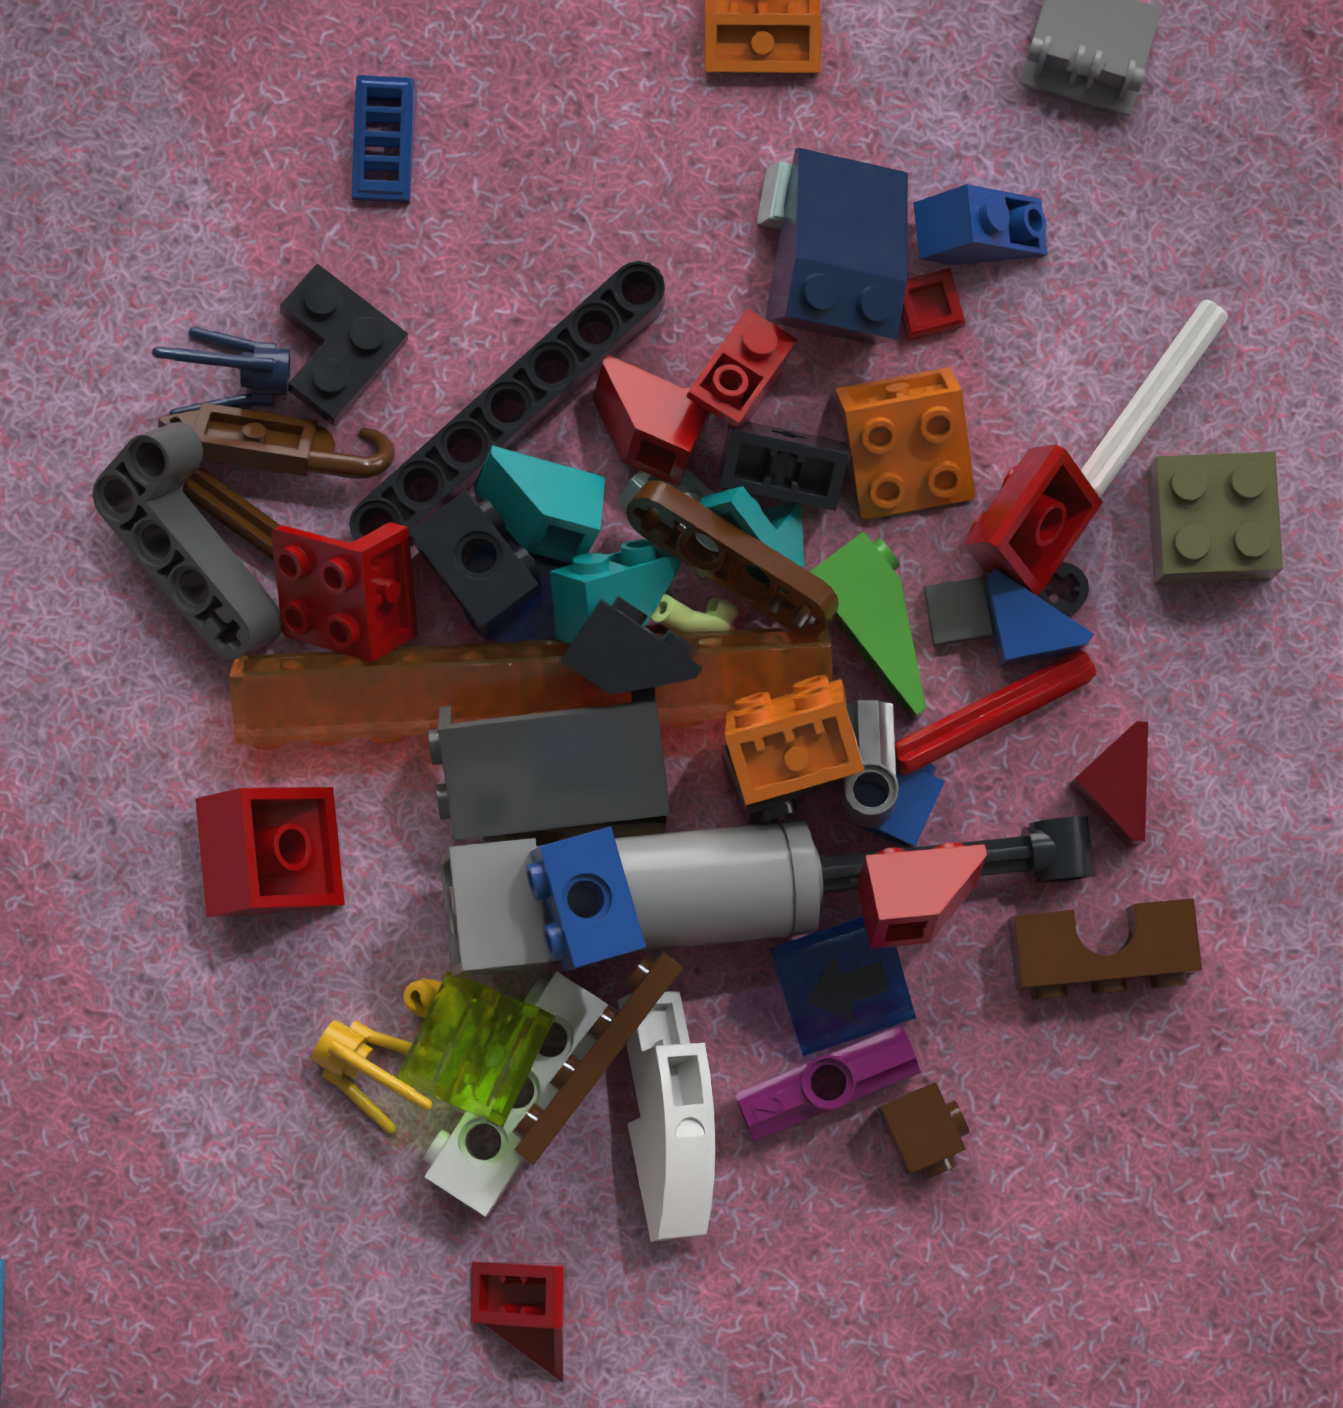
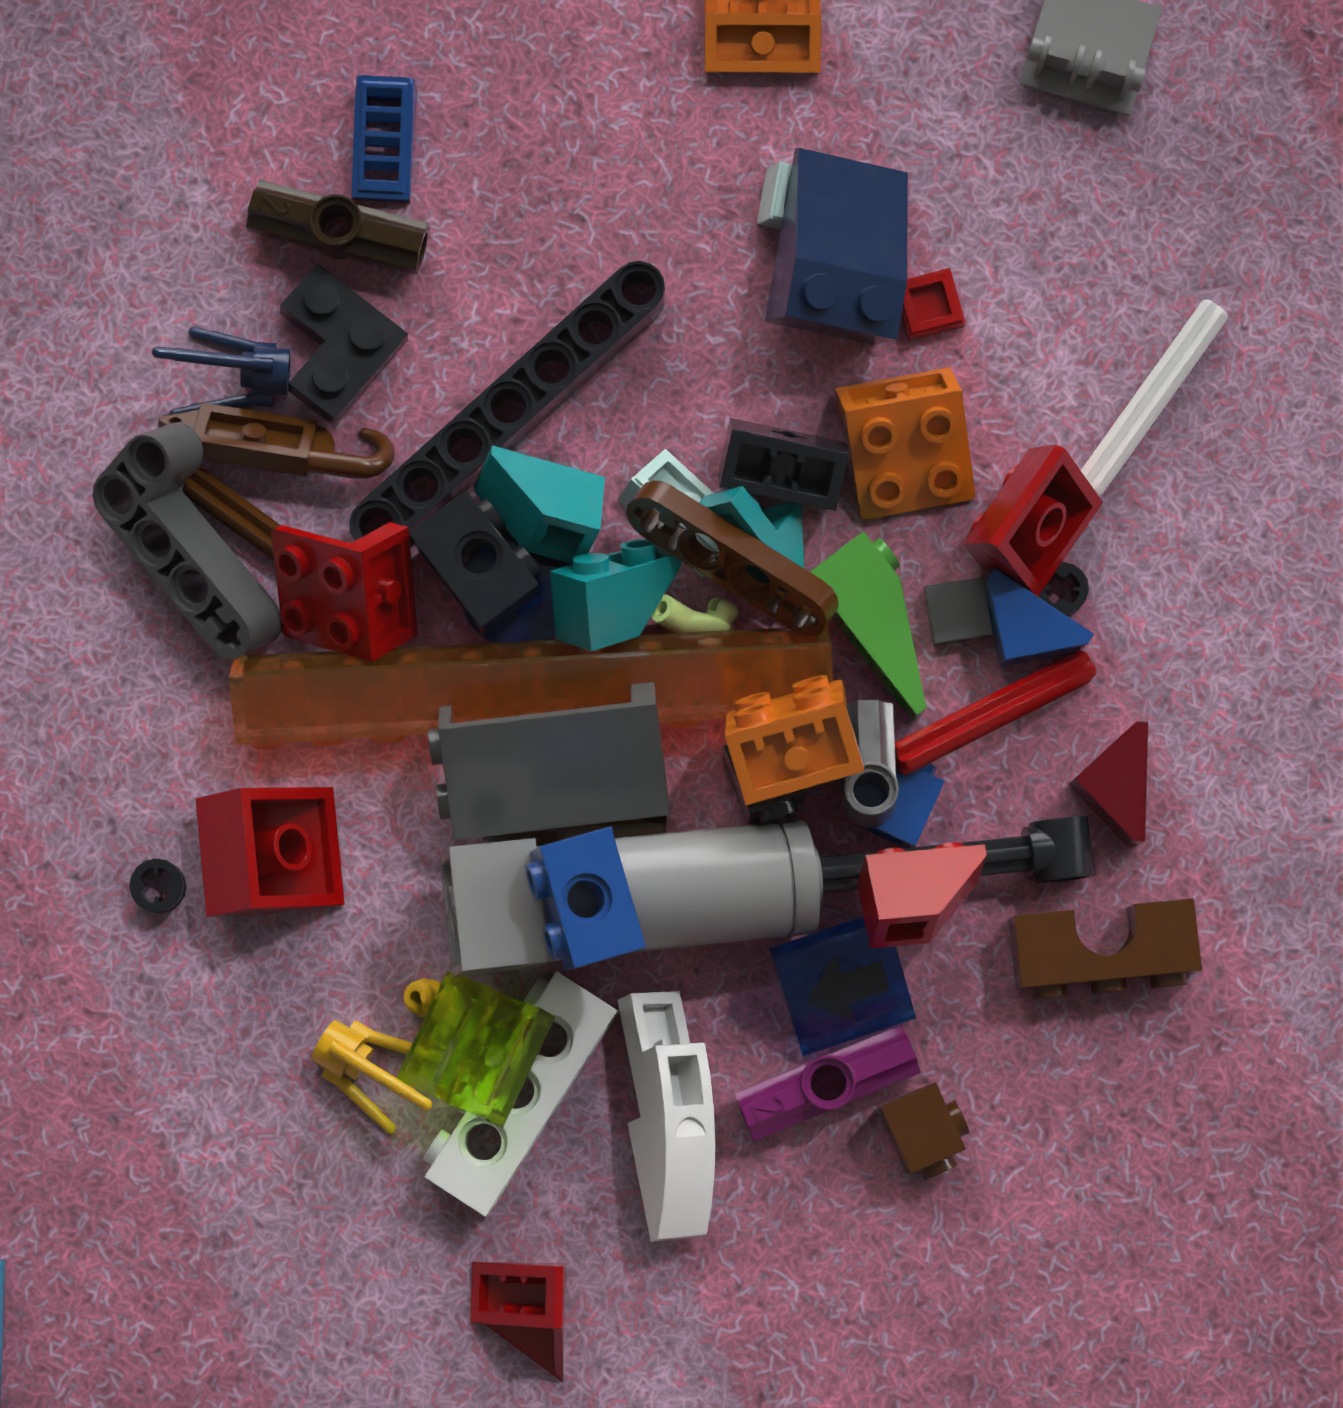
(139, 887): none -> black bush
(302, 215): none -> dark brown piece
(579, 1076): reddish brown plate -> none
(626, 656): black slope -> none
(649, 419): red slope -> none
(743, 369): red slope -> none
(979, 226): blue slope -> none
(1214, 518): olive brick -> none

